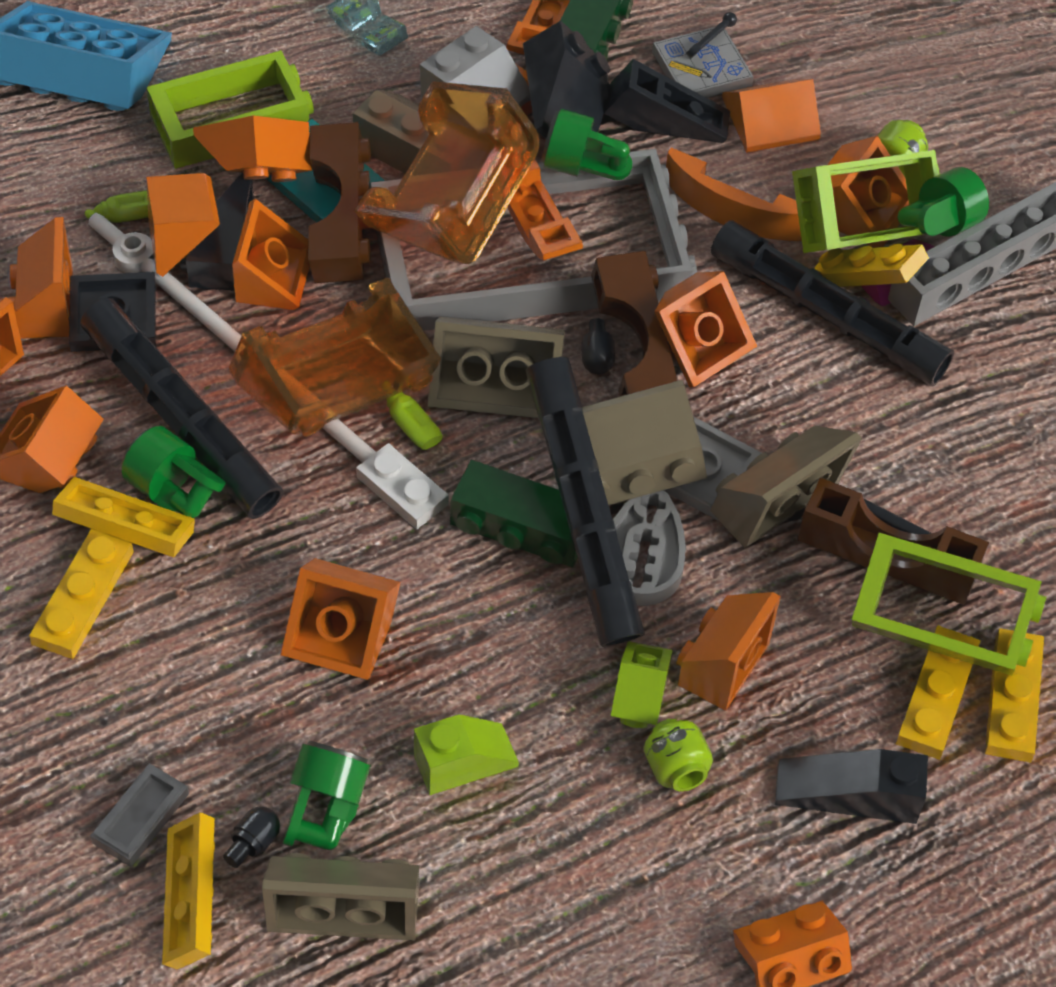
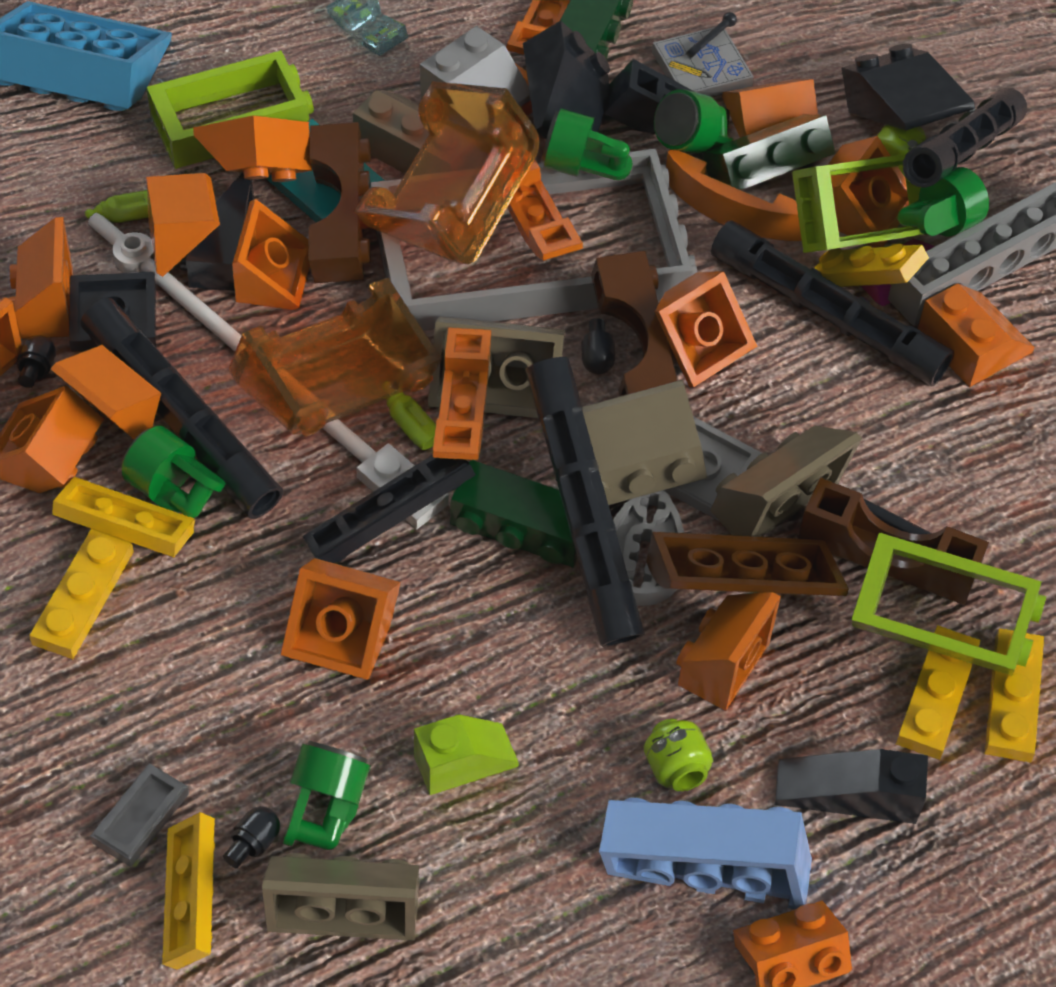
(35, 359): none -> black cylinder
(111, 388): none -> orange slope
(386, 507): none -> black plate
(463, 394): none -> orange slope
(641, 684): lime slope -> none
(690, 122): none -> piece
(709, 847): none -> light blue wedge
(744, 564): none -> reddish brown slope
(770, 151): none -> brick
(903, 88): none -> black slope
(960, 140): none -> black piece
(975, 331): none -> orange slope

